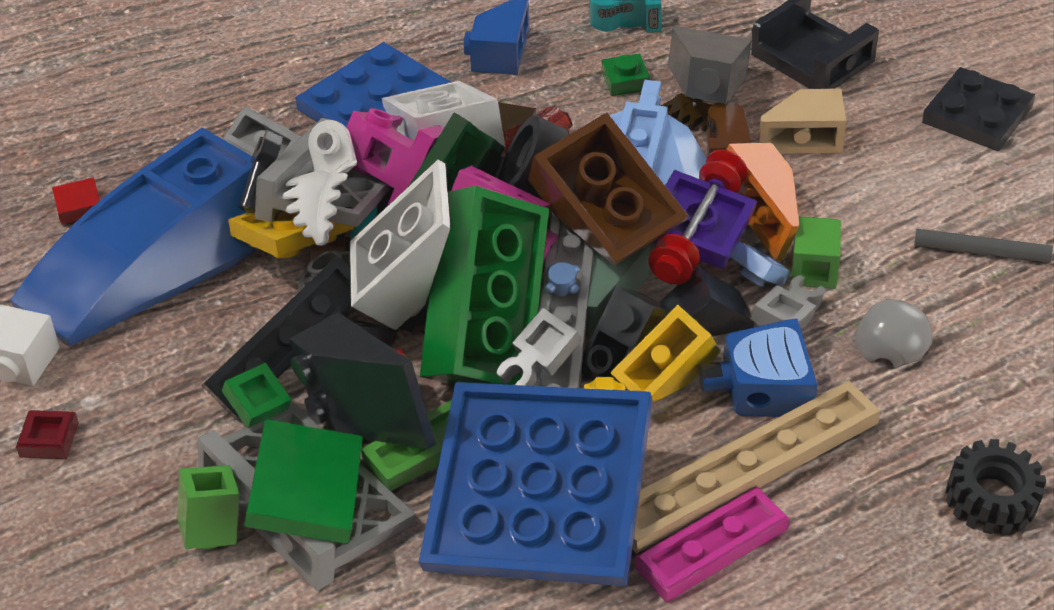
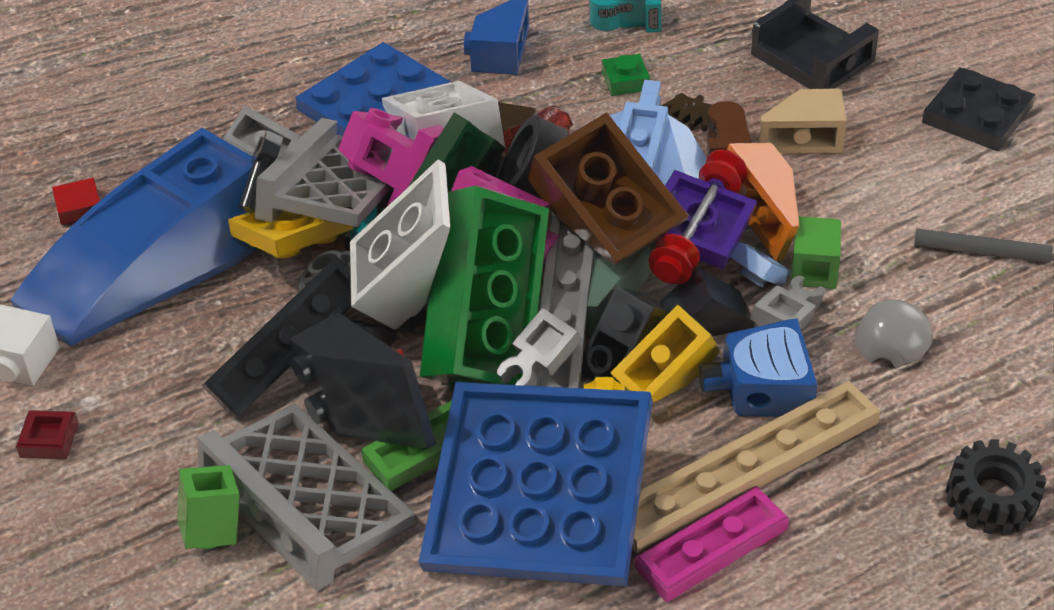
(256, 395): green plate -> none
(305, 482): green tile -> none
(316, 189): white plant -> none
(562, 279): medium blue piece -> none
(708, 63): dark grey slope -> none

